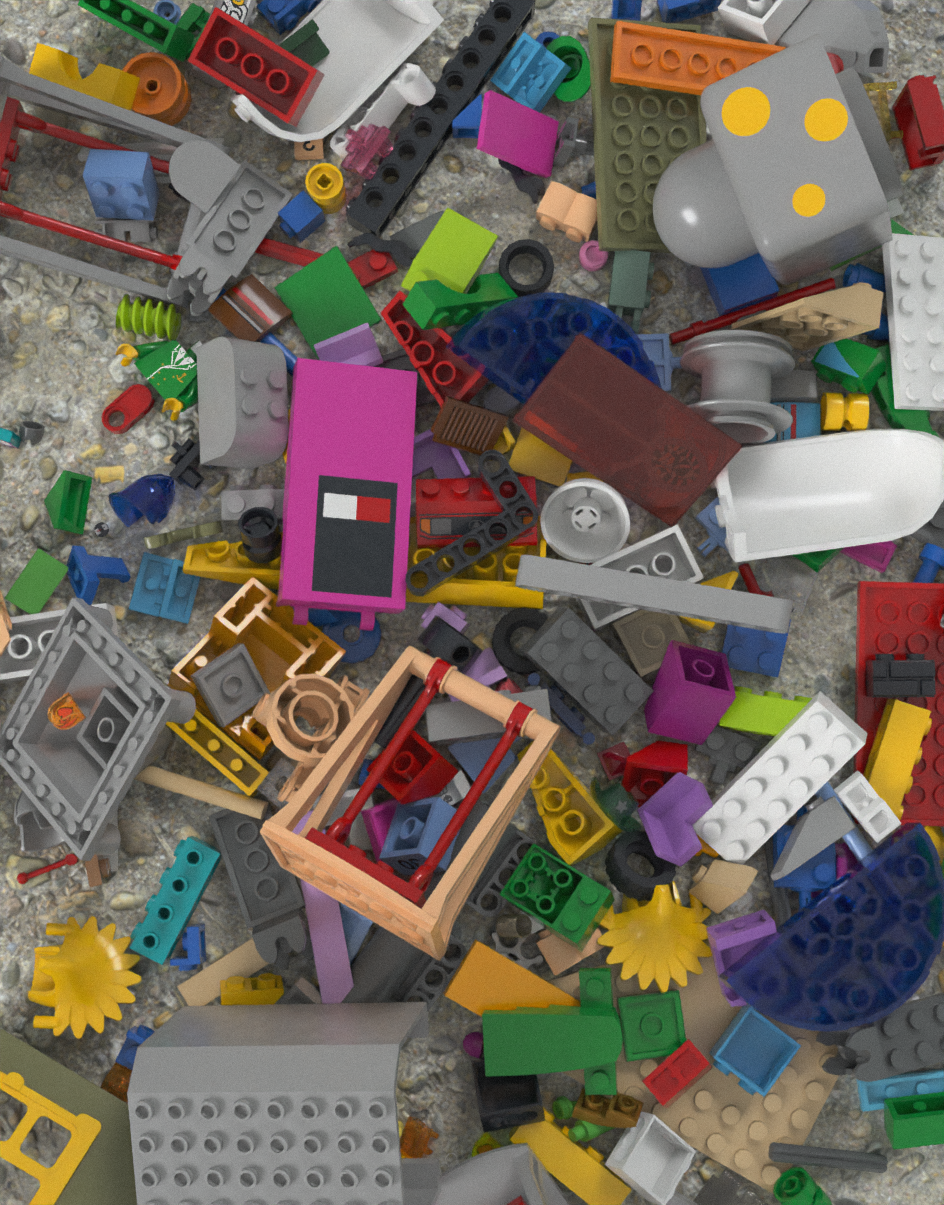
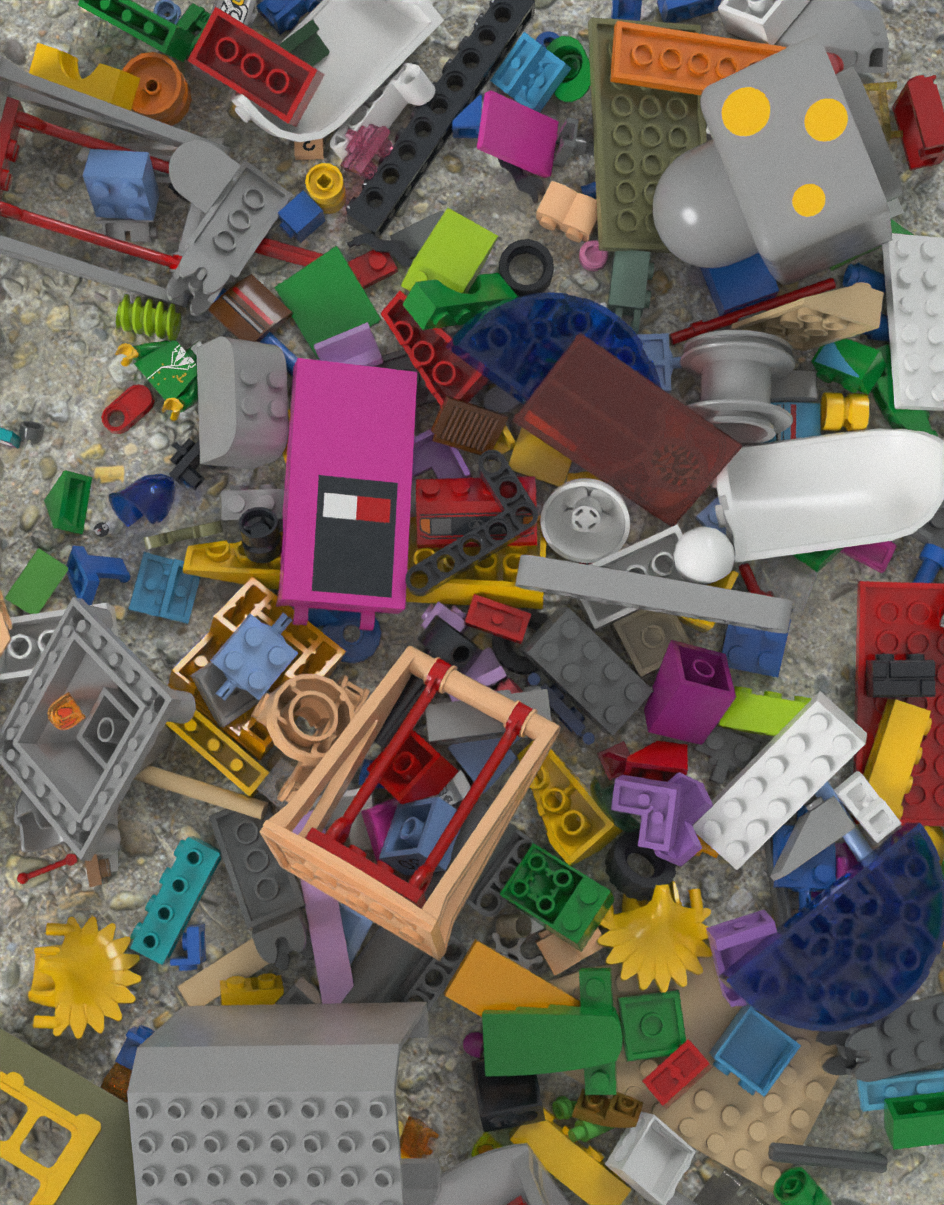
(254, 656): none -> light blue plate
(497, 619): none -> red plate
(657, 804): none -> medium lavender panel
(703, 556): none -> white helmet
(721, 883): tan slope -> none

